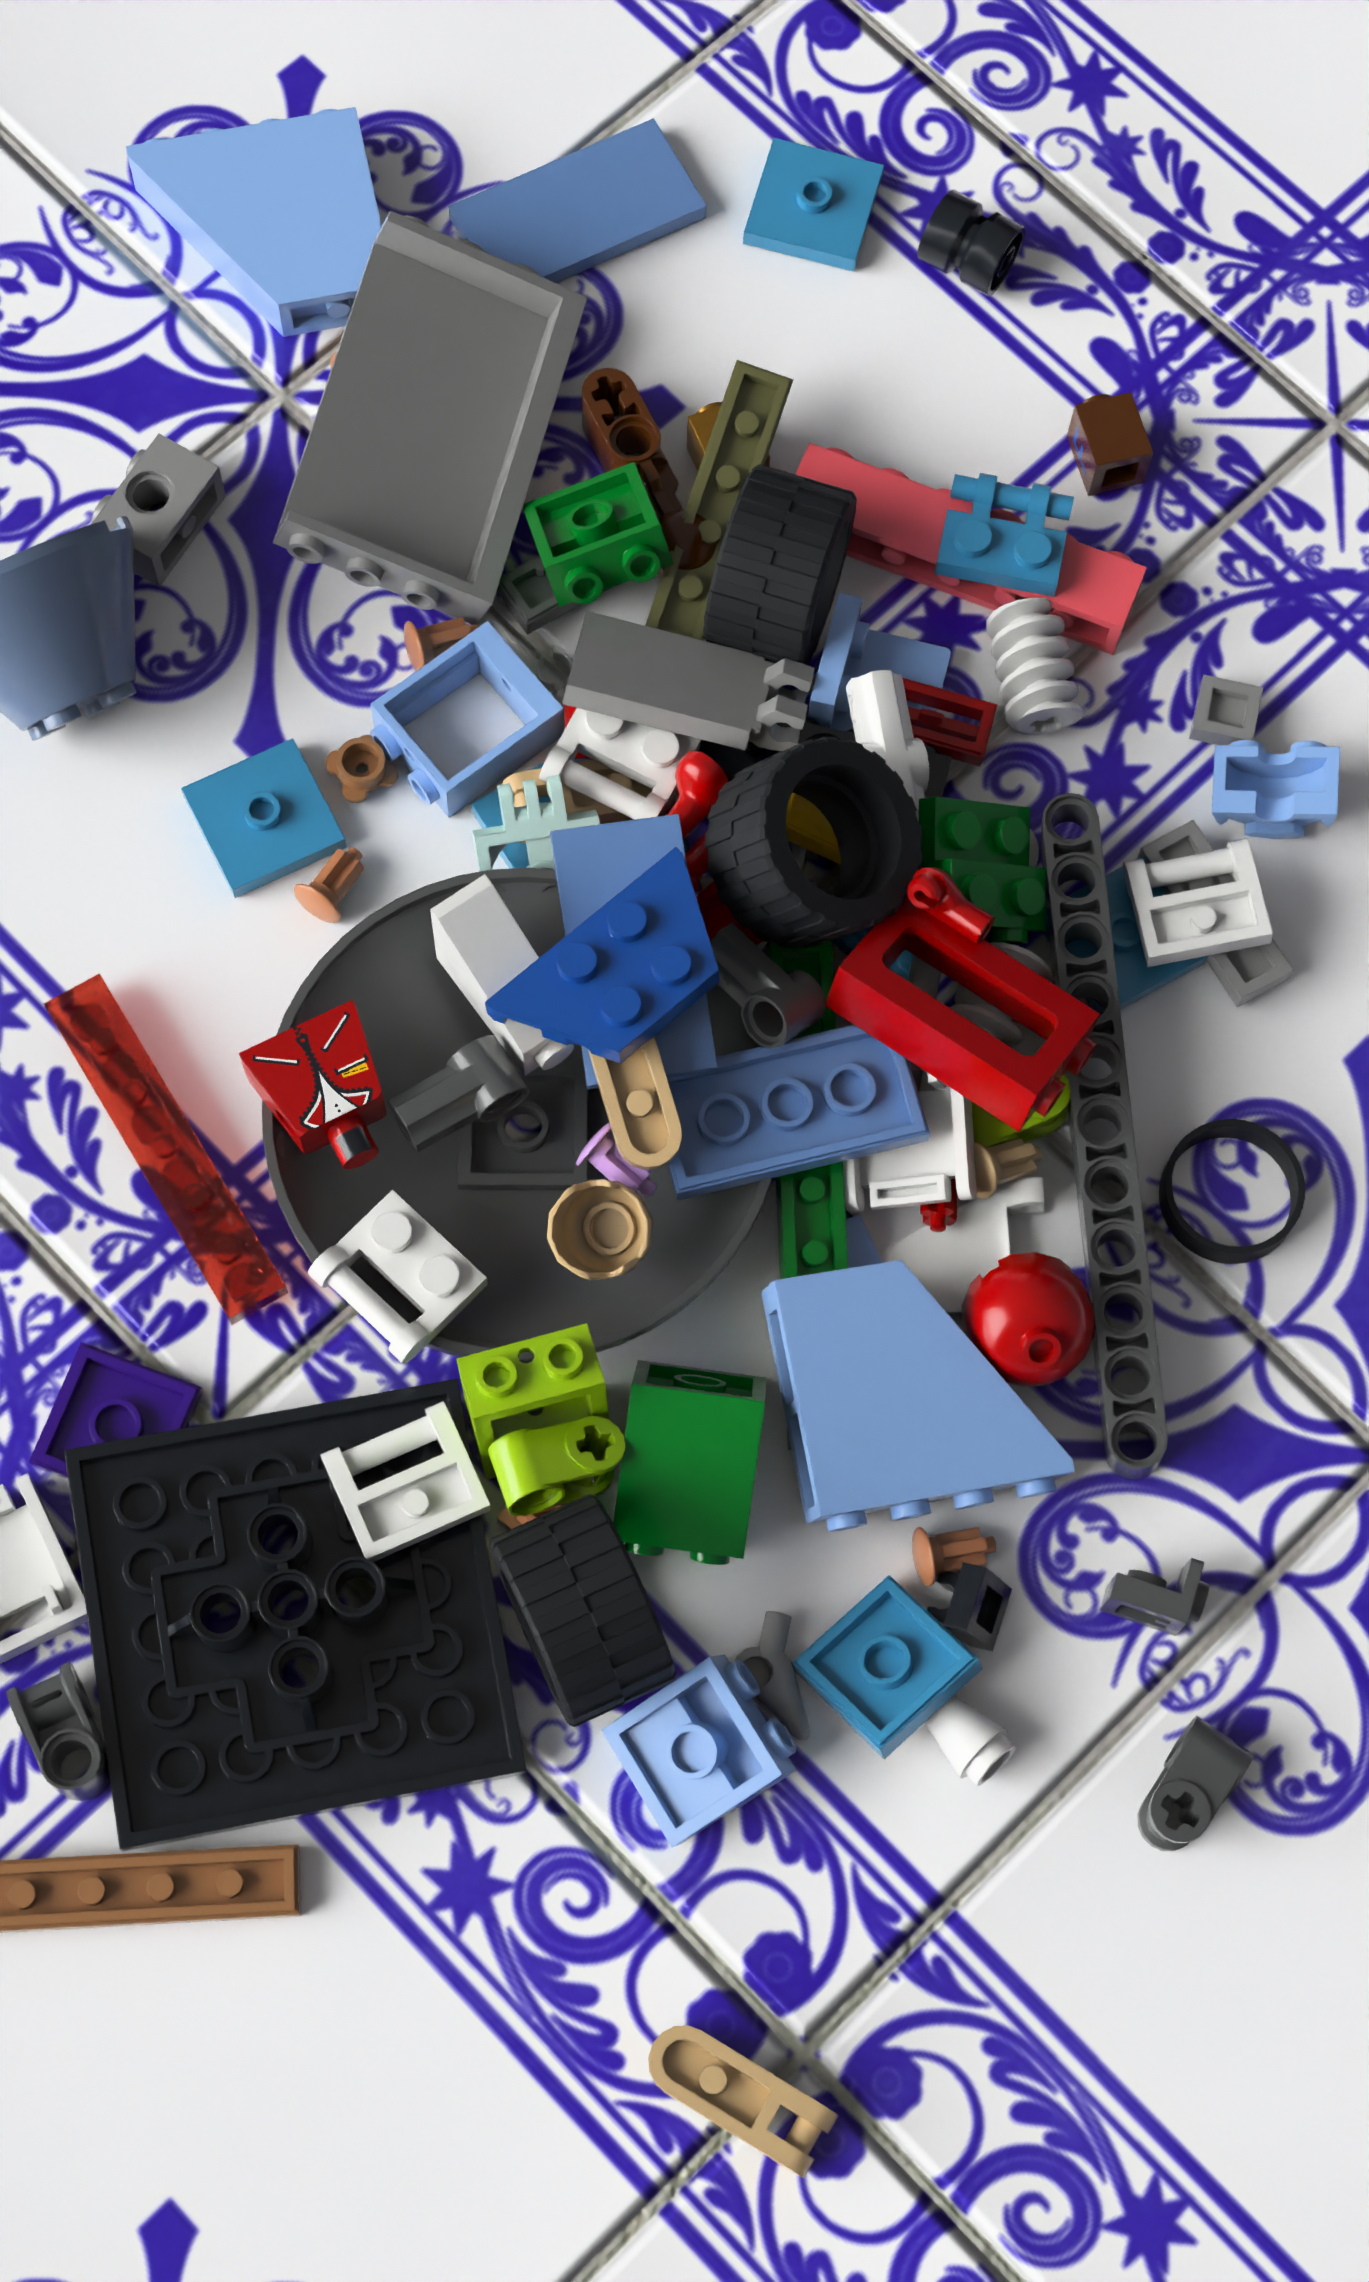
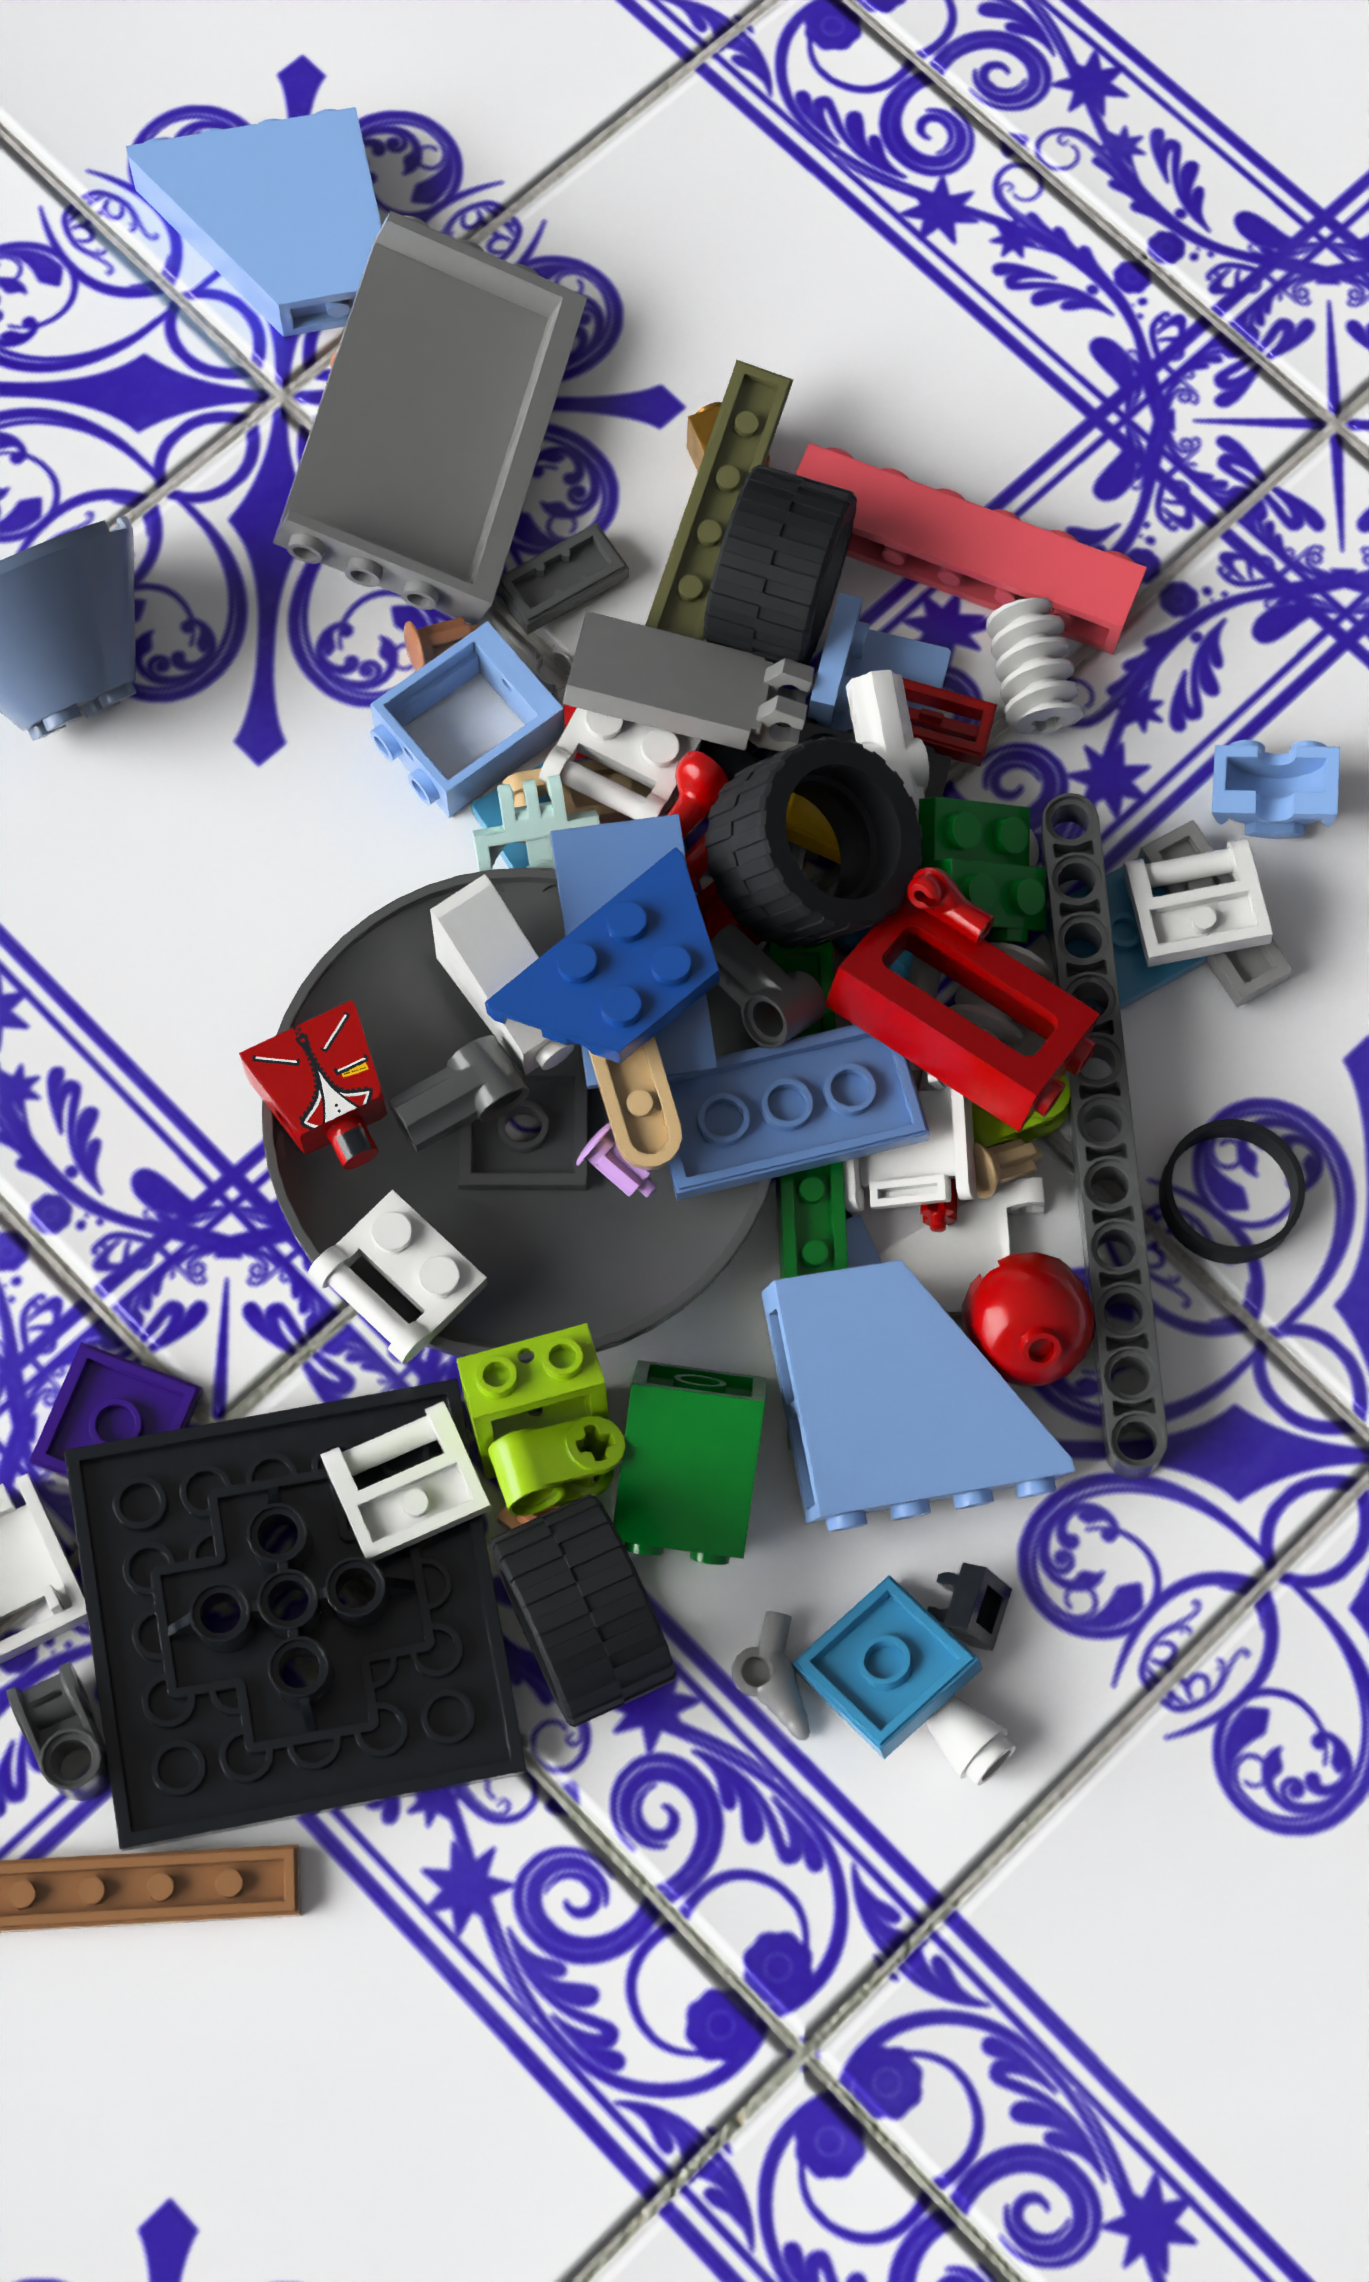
(166, 1149): clear red plate -> none
(167, 476): light grey brick -> none
(264, 818): dark azure plate -> none
(331, 885): nougat piece -> none
(361, 752): medium nougat plate -> none
(584, 205): medium blue tile -> none
(597, 535): green plate -> none
(600, 1229): tan hair -> none
(613, 393): reddish brown beam -> none
(701, 1747): light blue plate -> none
(737, 2095): tan plate -> none
(813, 204): dark azure plate -> none
(948, 1551): nougat piece -> none
(970, 242): black wheel -> none
(1003, 550): dark azure plate -> none
(1109, 443): reddish brown brick -> none
(1146, 1601): dark grey bracket -> none
(1198, 1778): dark grey piece -> none
(1225, 711): light grey plate -> none

